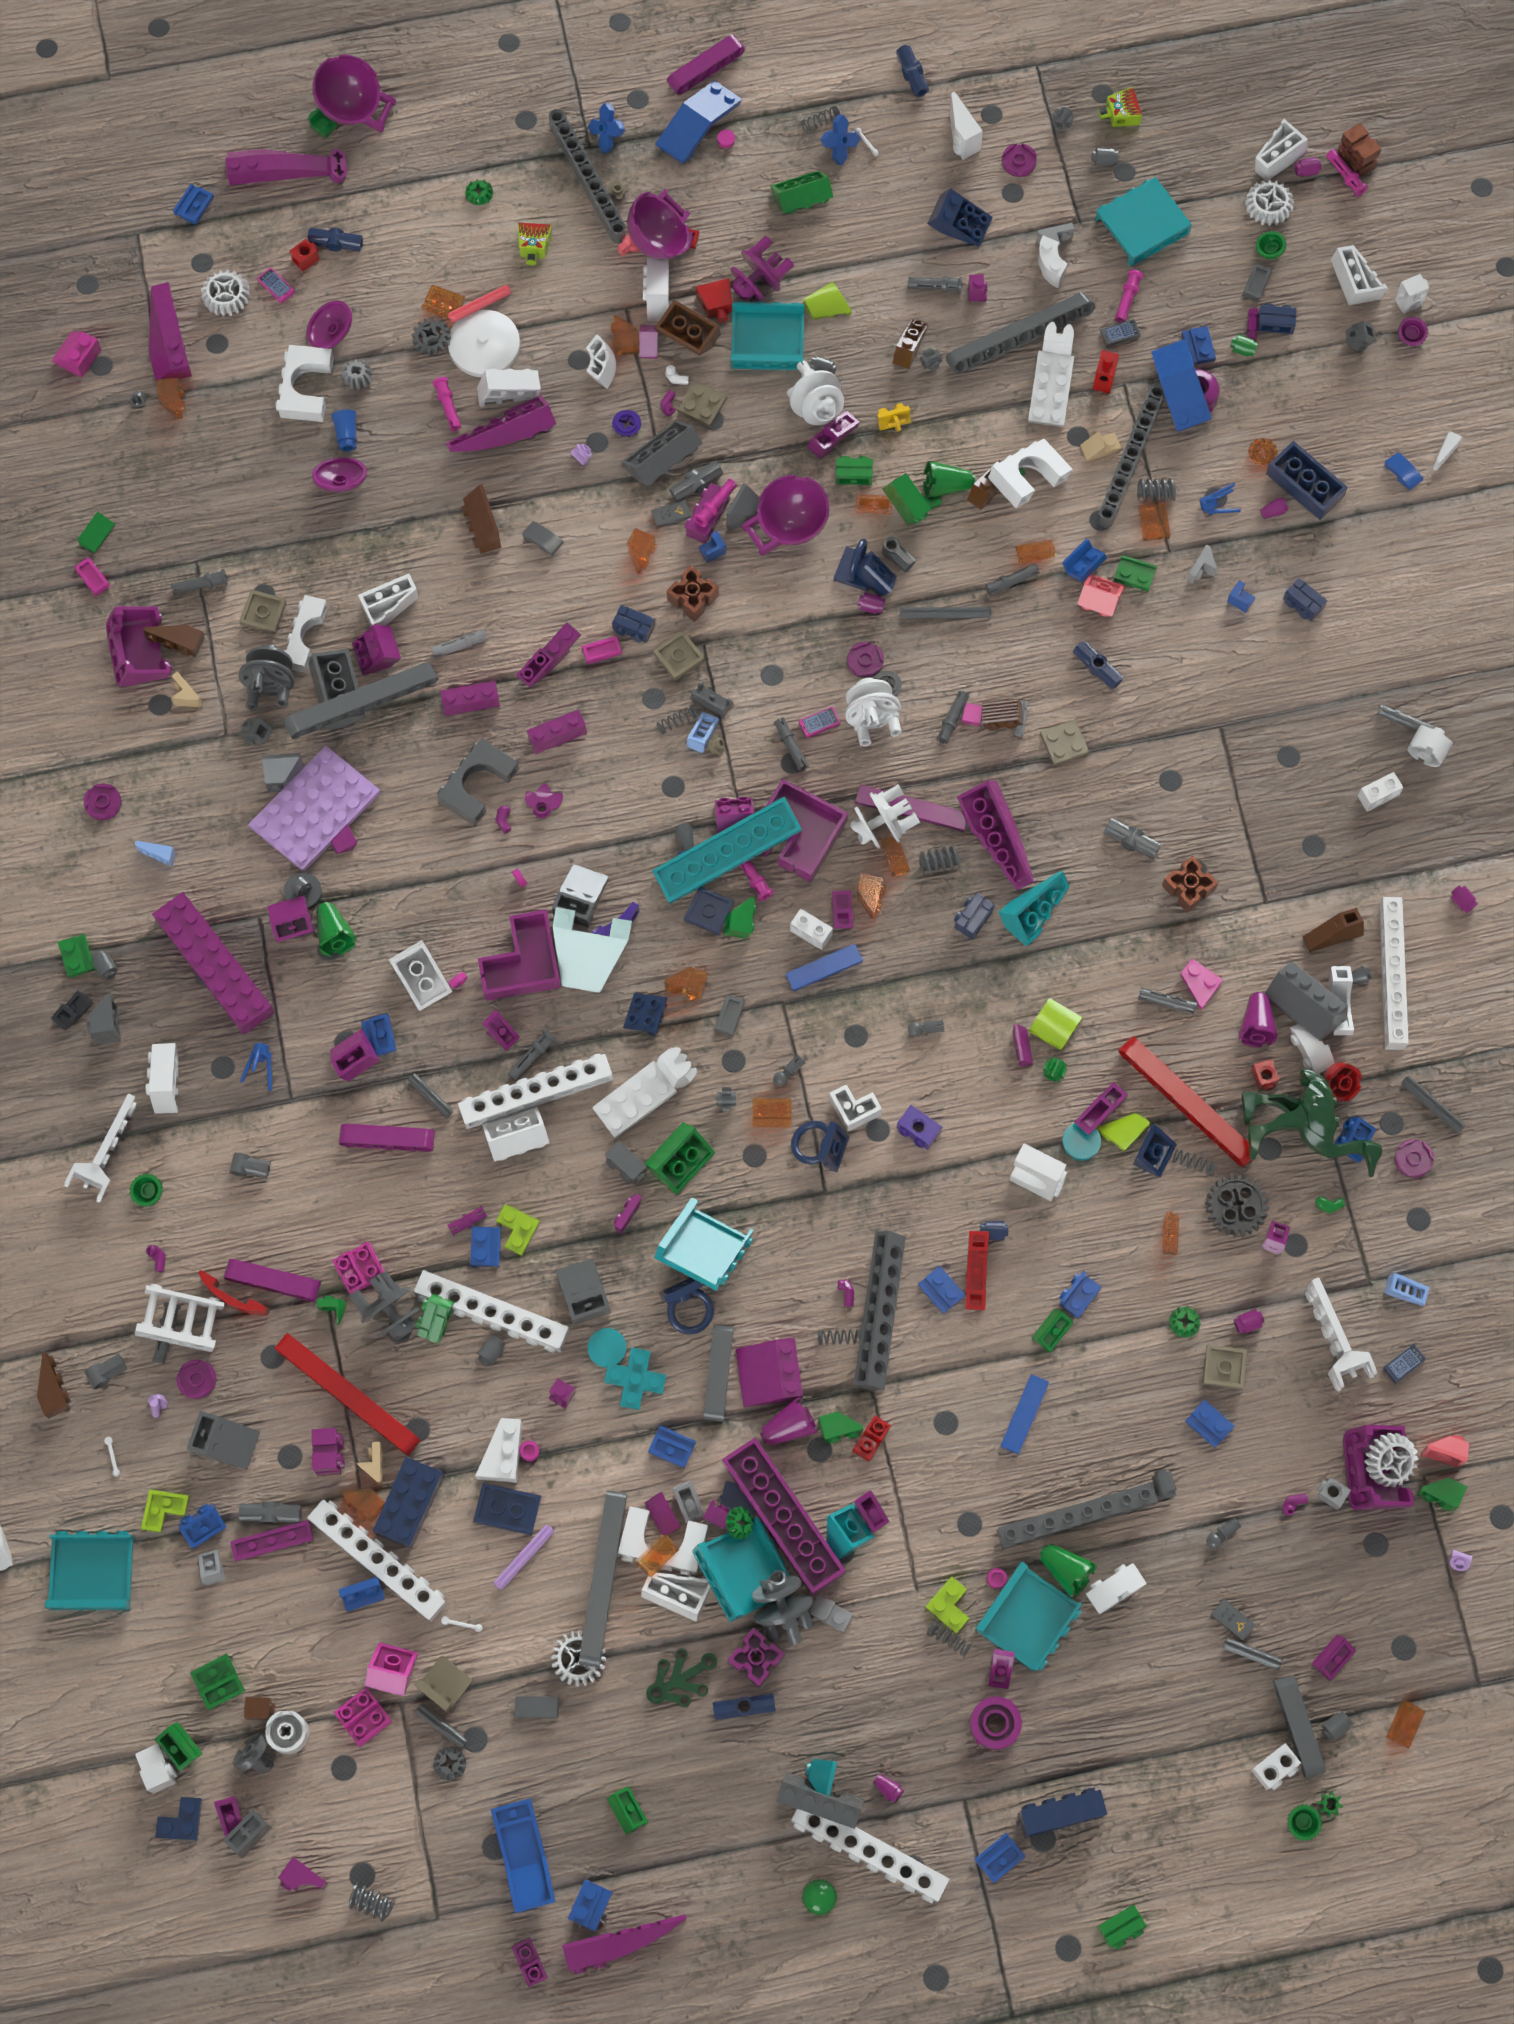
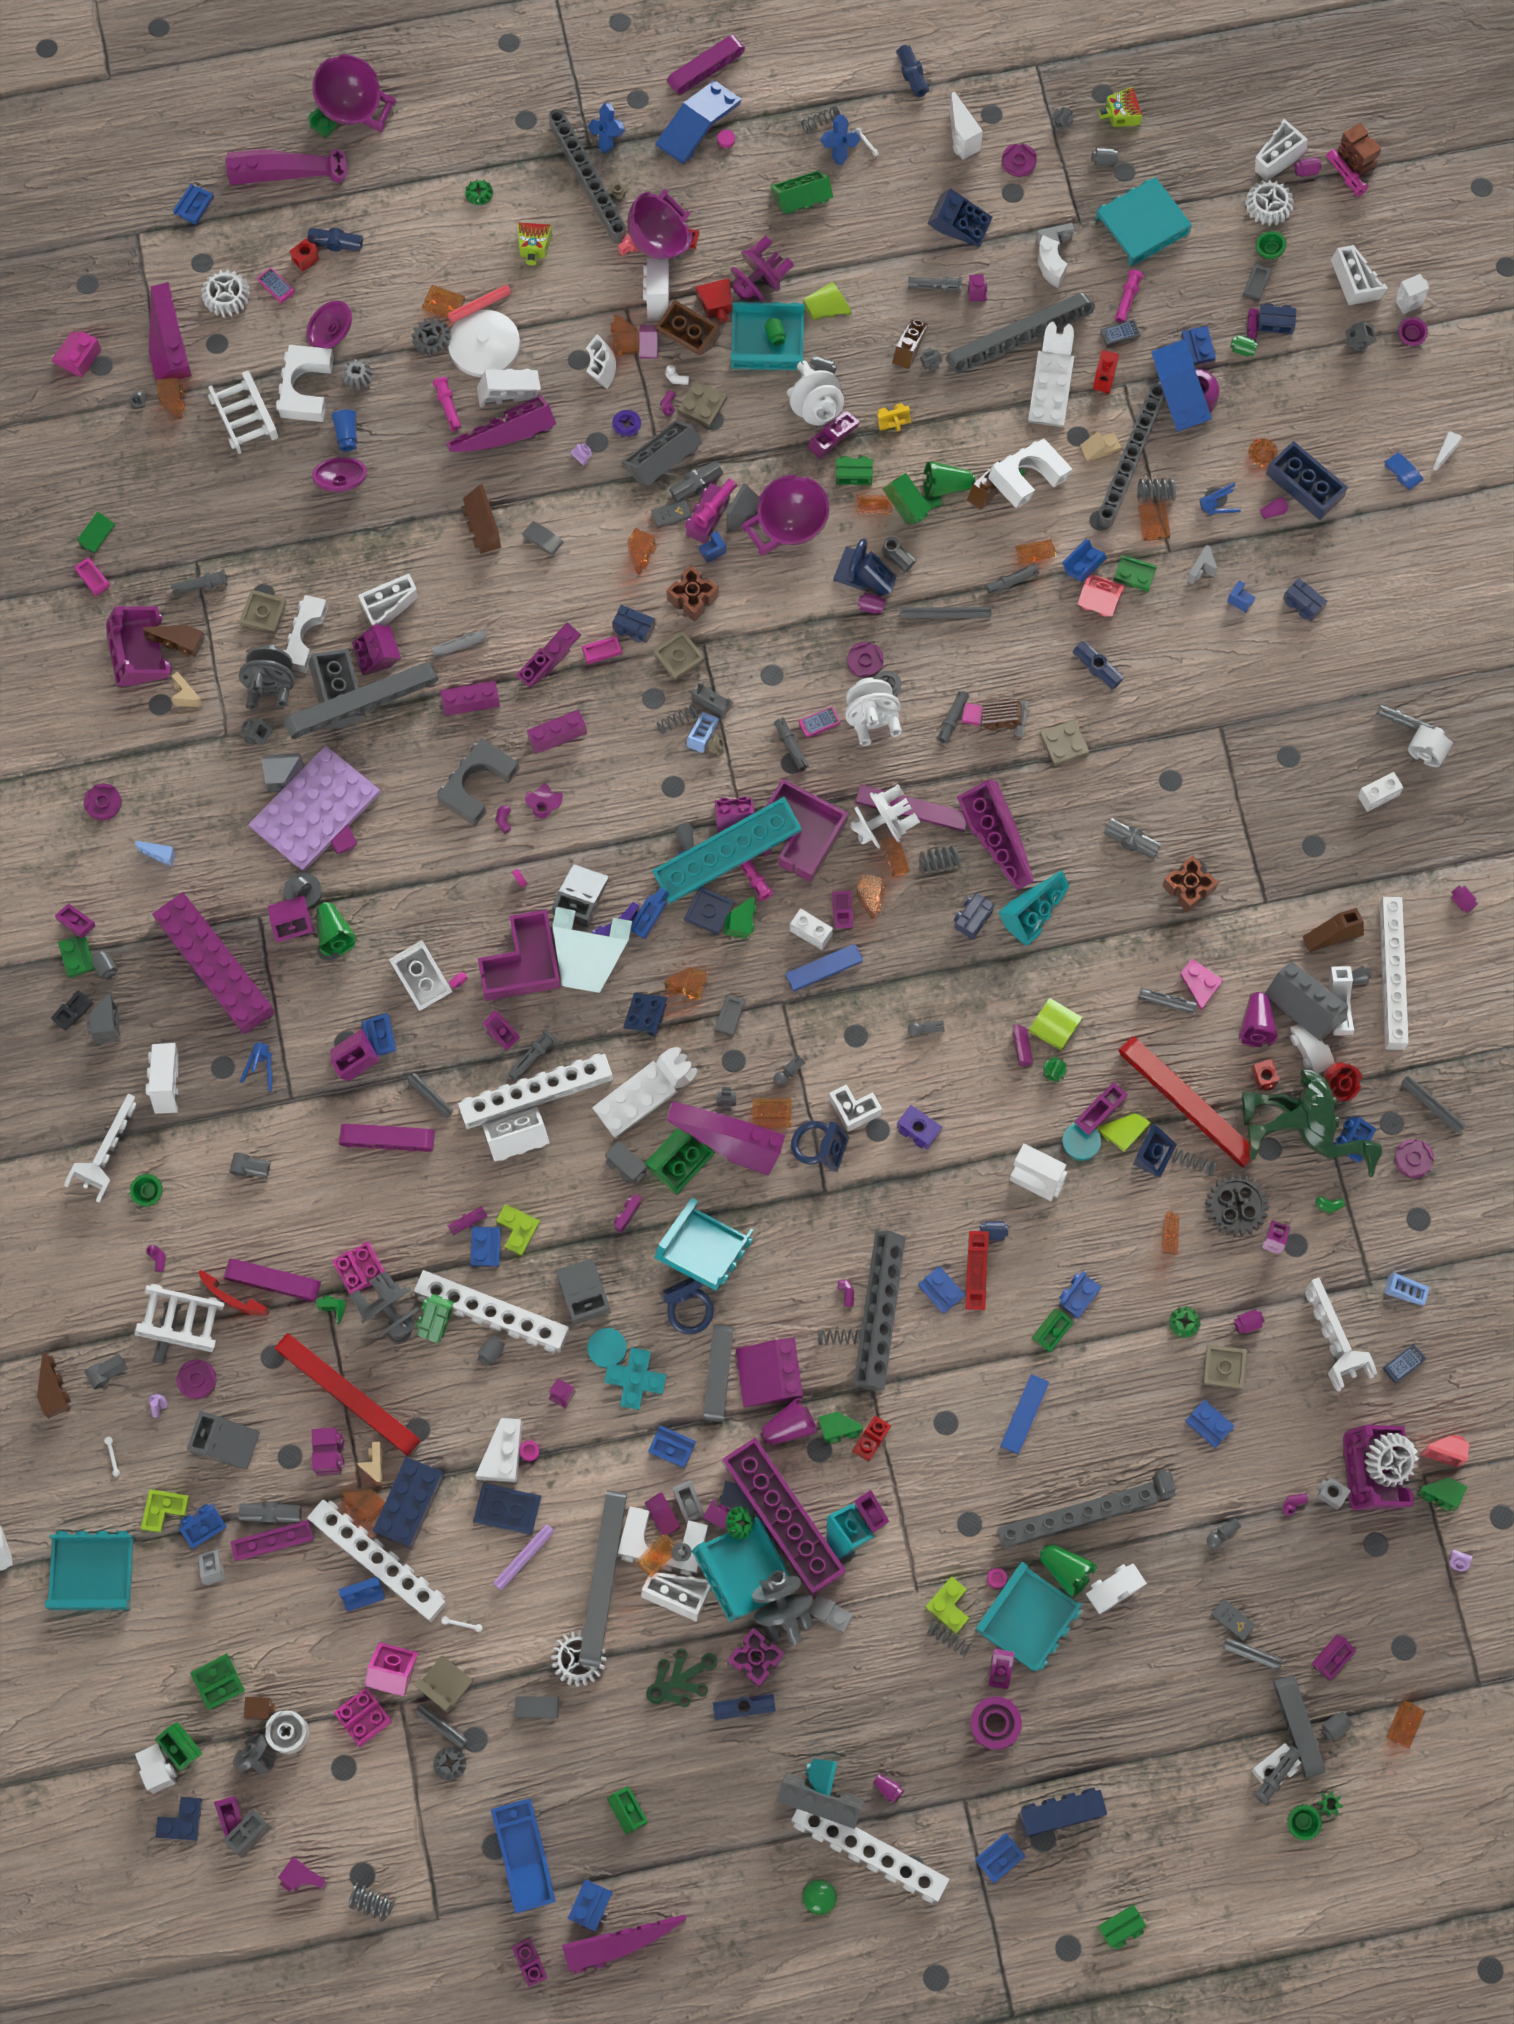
(75, 920): none -> magenta plate
(253, 399): none -> white fence
(649, 913): none -> blue hinge
(685, 1547): none -> dark grey bush
(733, 1138): none -> magenta wedge
(775, 332): none -> green brick
(1272, 1782): none -> dark grey pin

